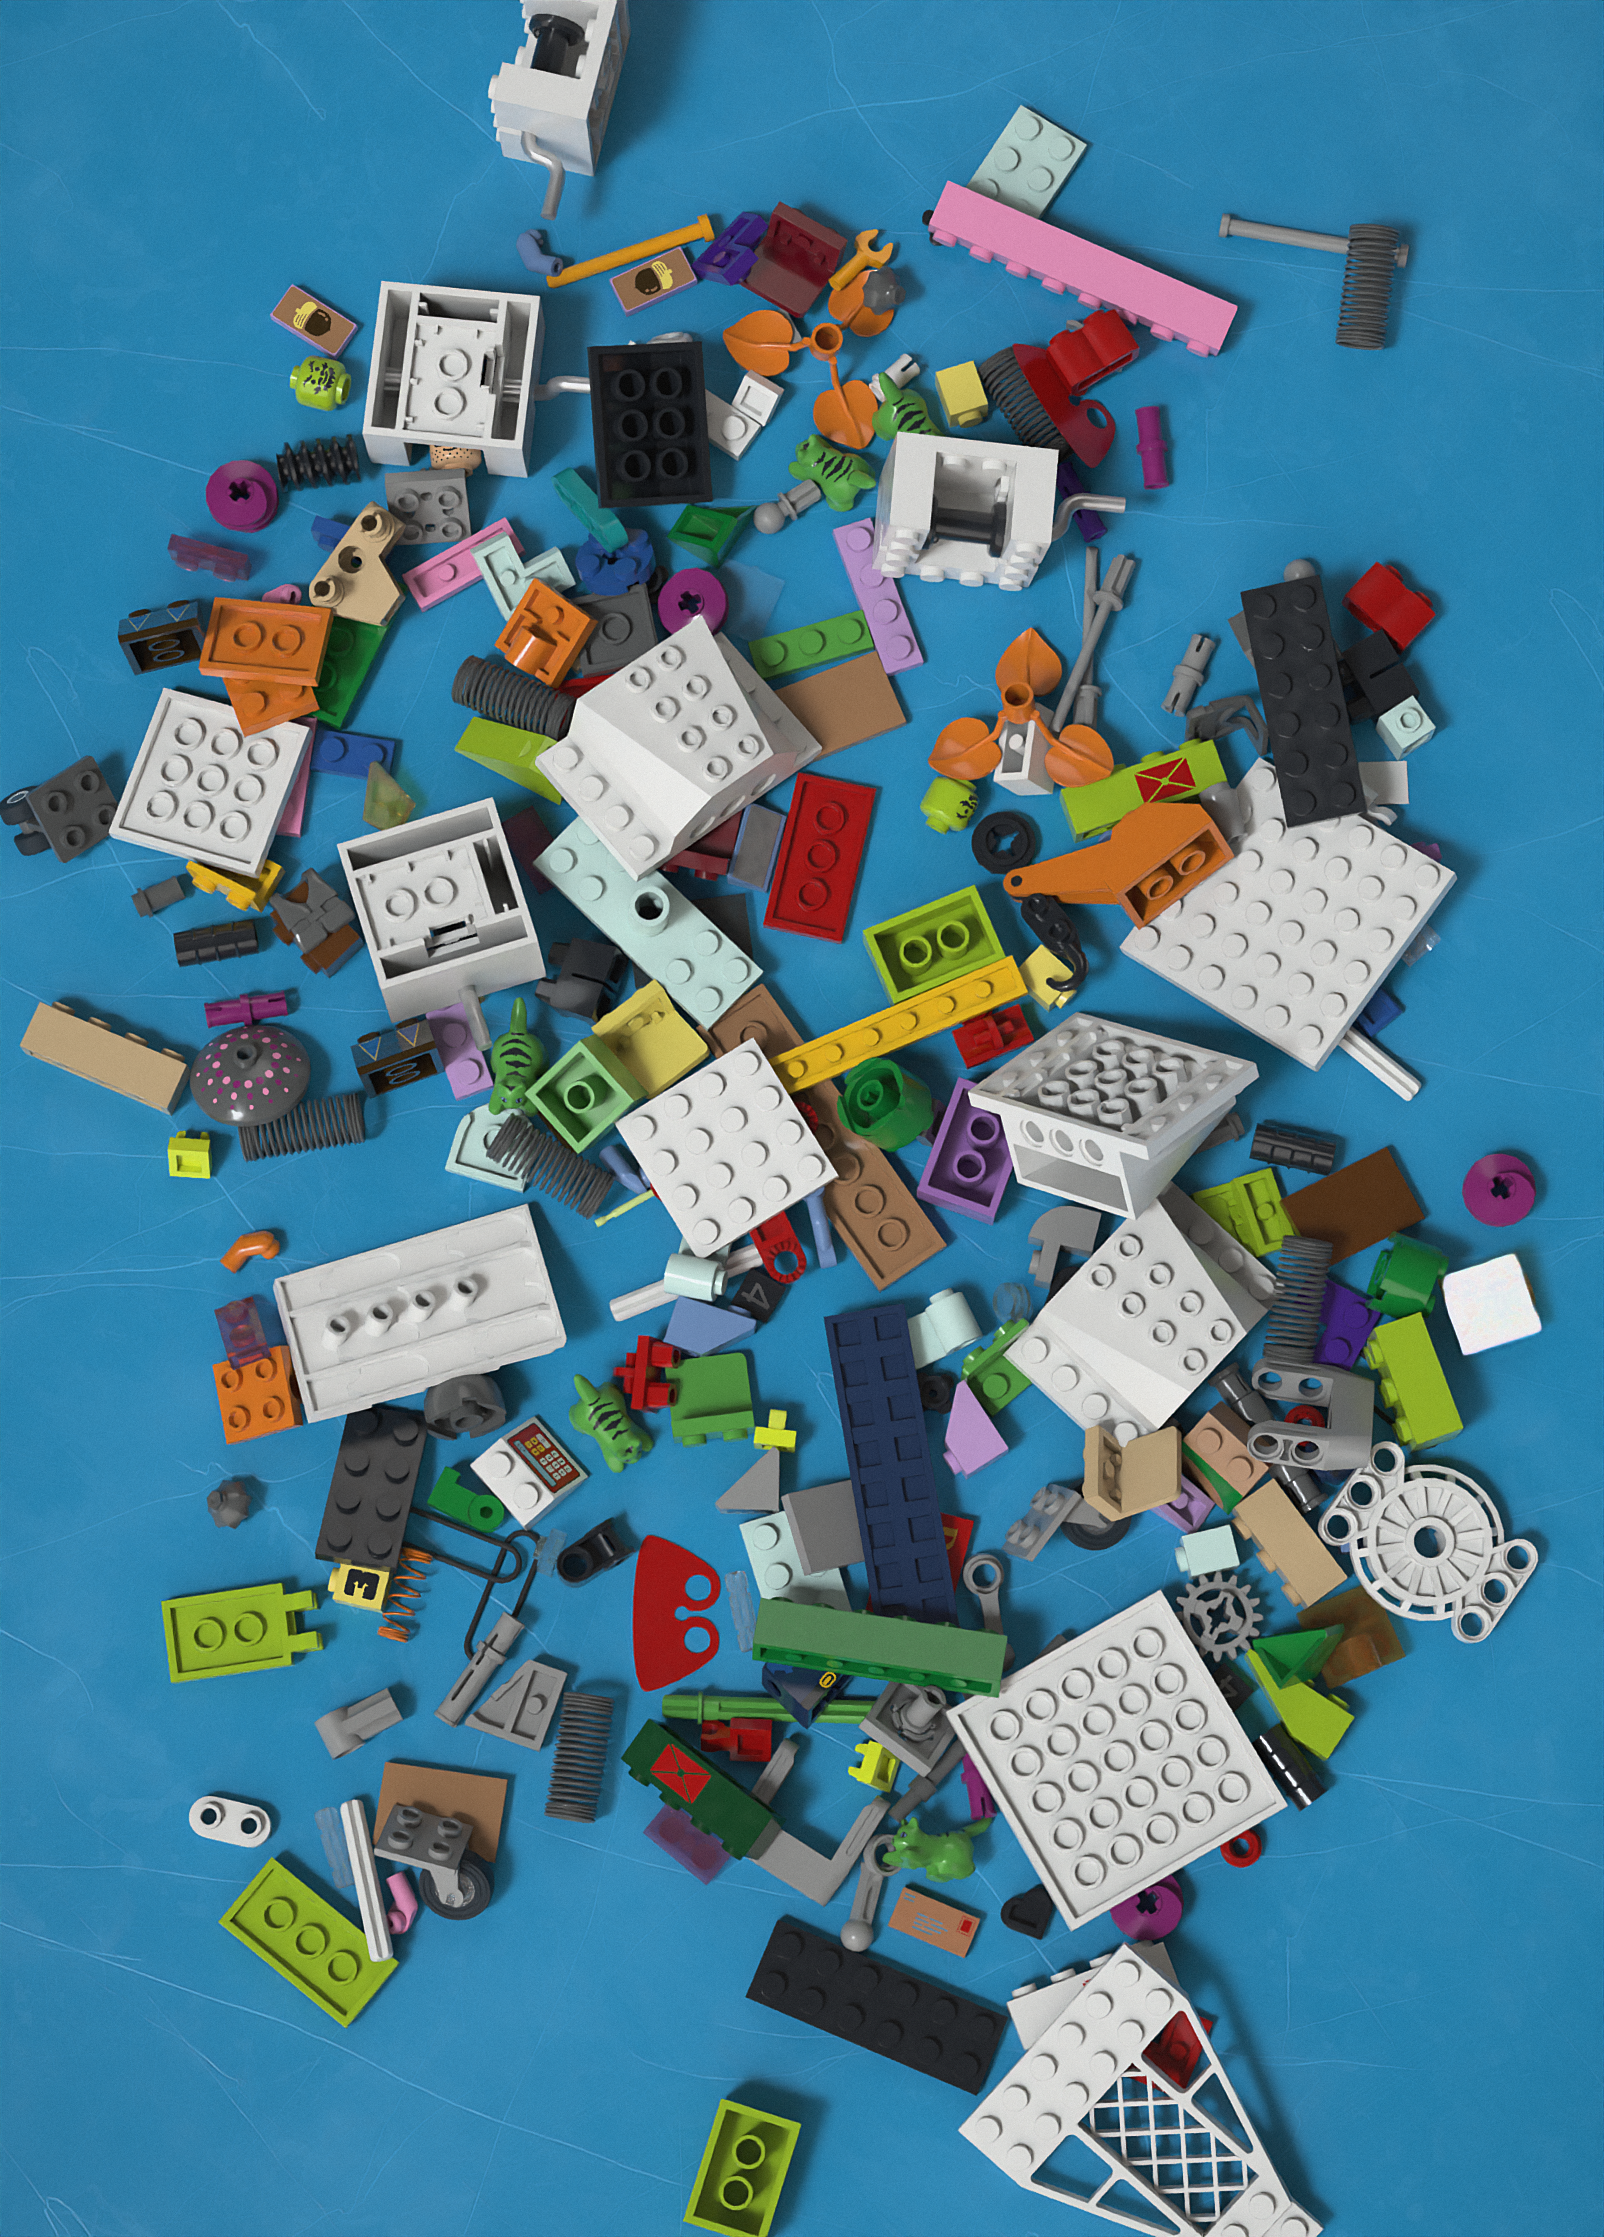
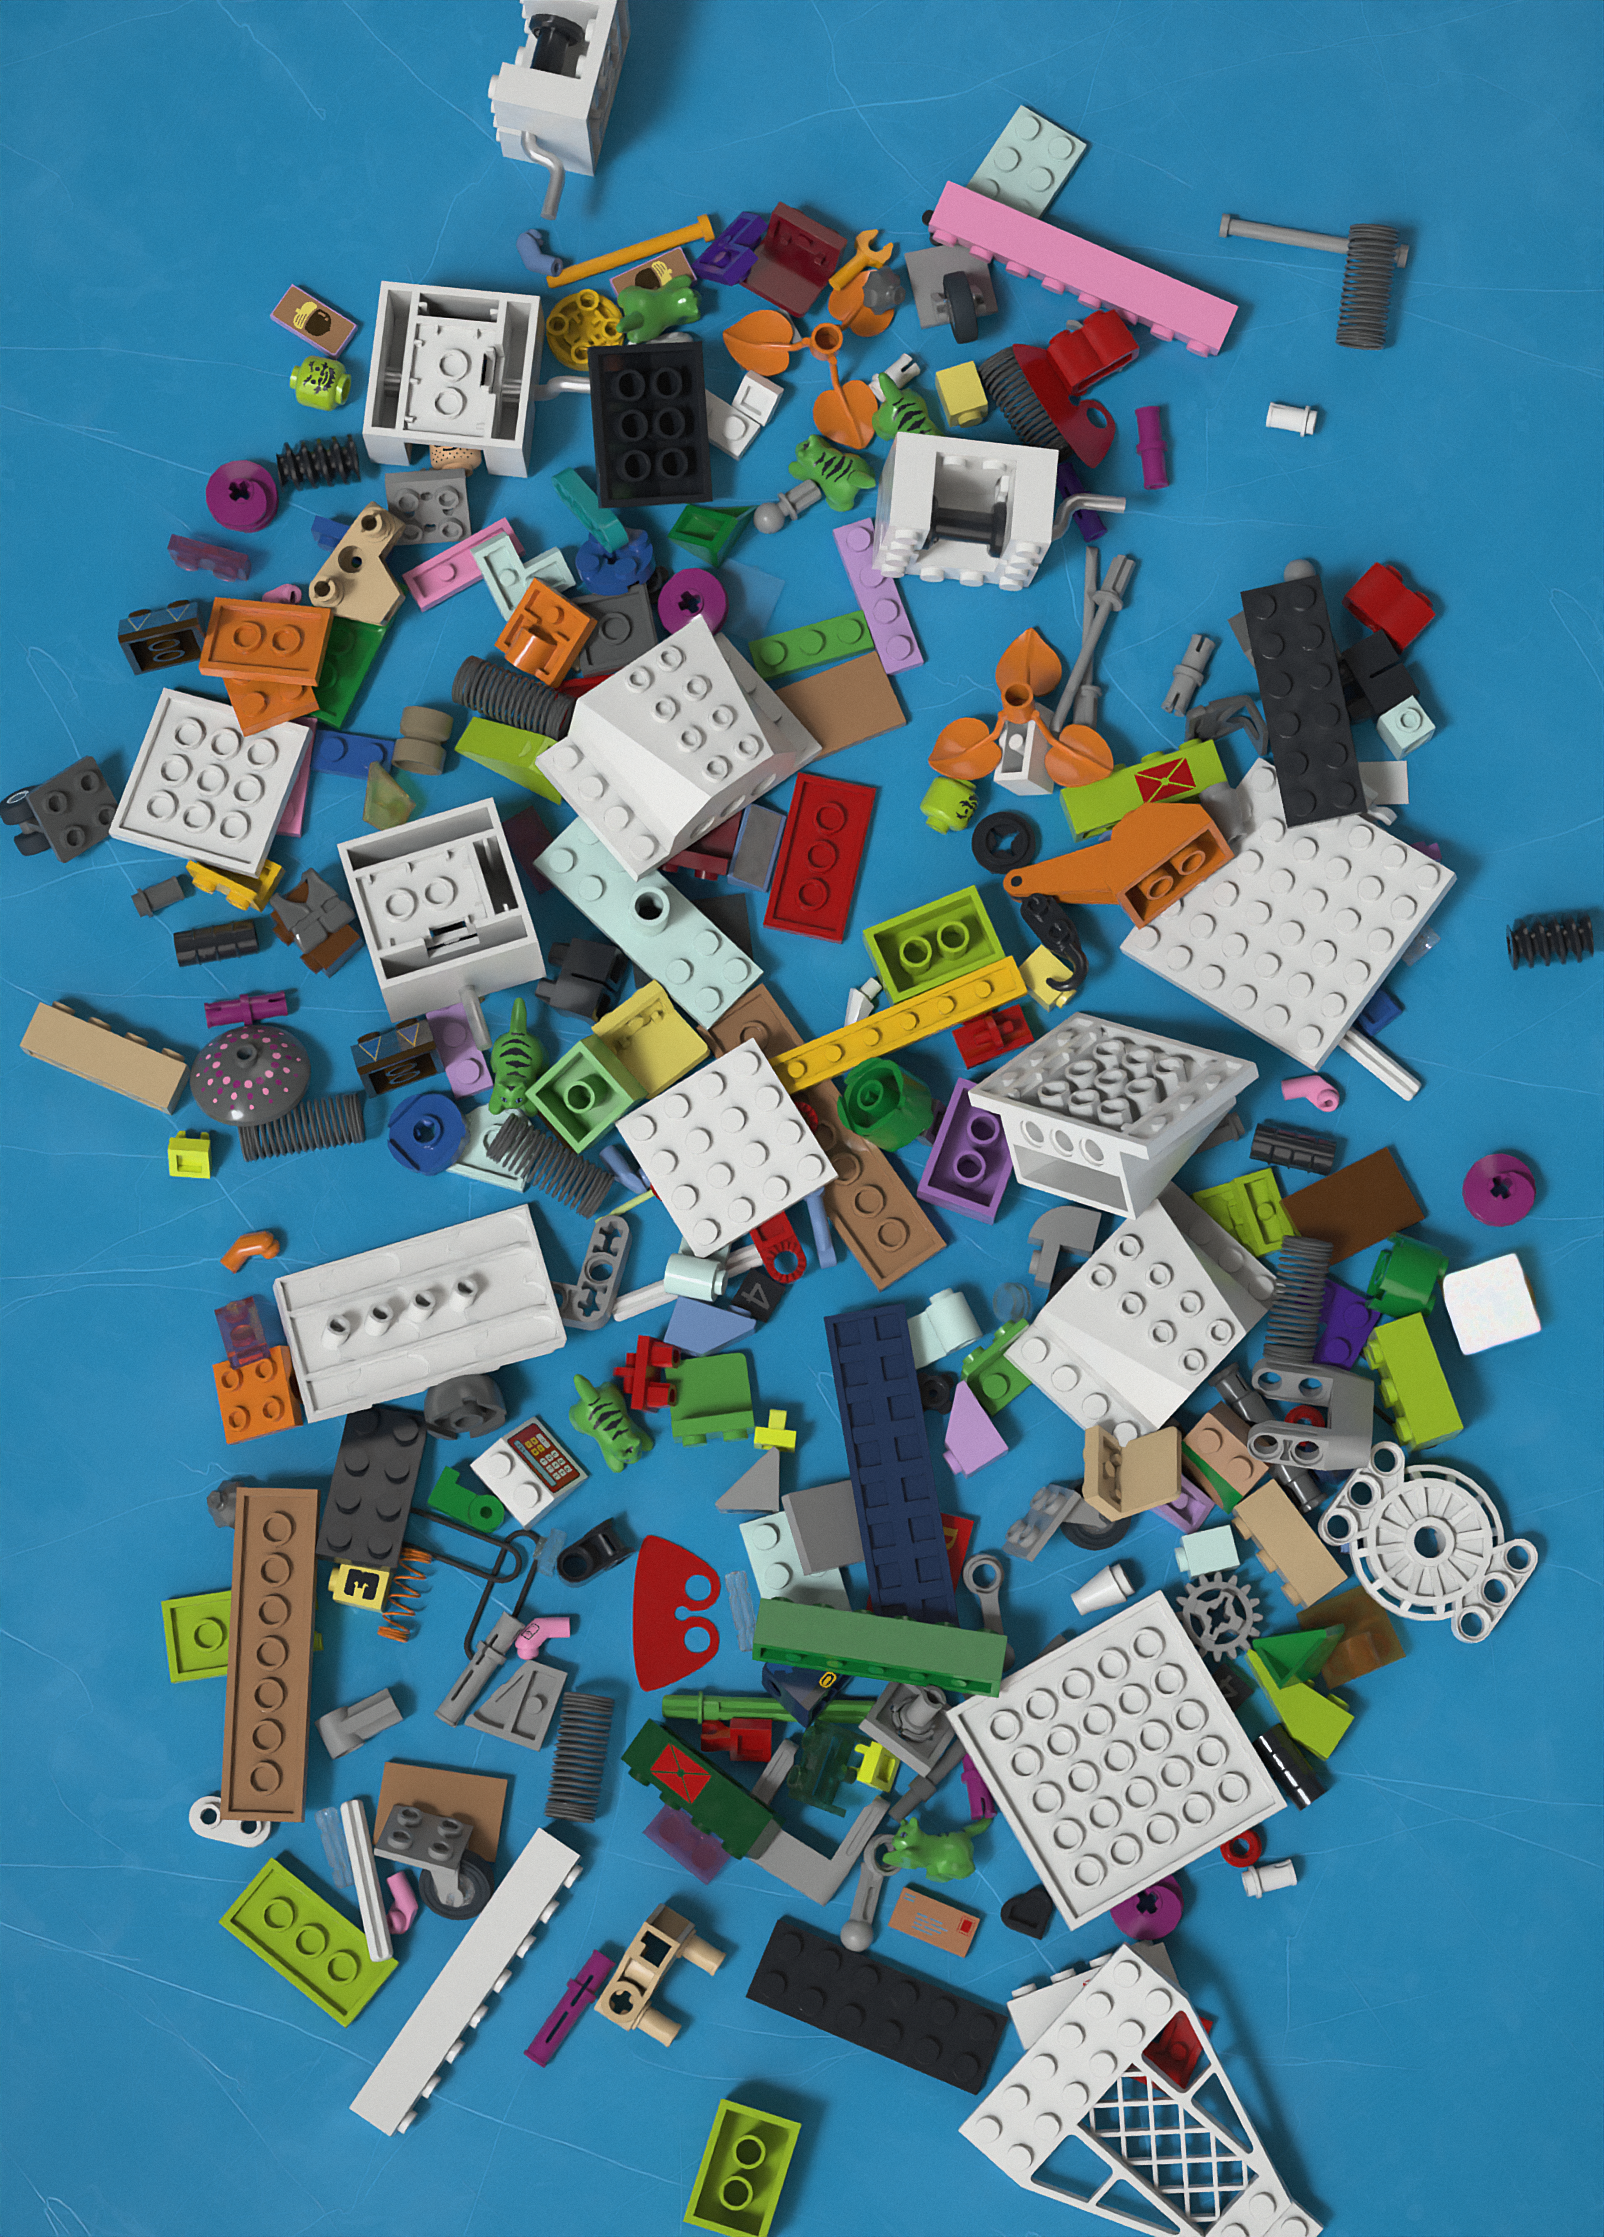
(270, 1655): none -> medium nougat plate
(421, 747): none -> dark tan wheel
(449, 1138): none -> blue plate
(465, 1984): none -> white brick
(537, 1632): none -> bright pink arm
(580, 323): none -> yellow tile
(580, 1296): none -> light grey beam
(599, 1967): none -> magenta pin
(643, 1978): none -> tan piece
(652, 311): none -> bright green animal
(815, 1745): none -> clear green window
(859, 1001): none -> white bar
(951, 289): none -> light grey plate
(1103, 1590): none -> white cone
(1268, 1878): none -> white pin
(1292, 418): none -> white pin
(1314, 1089): none -> bright pink arm
(1550, 939): none -> black piece

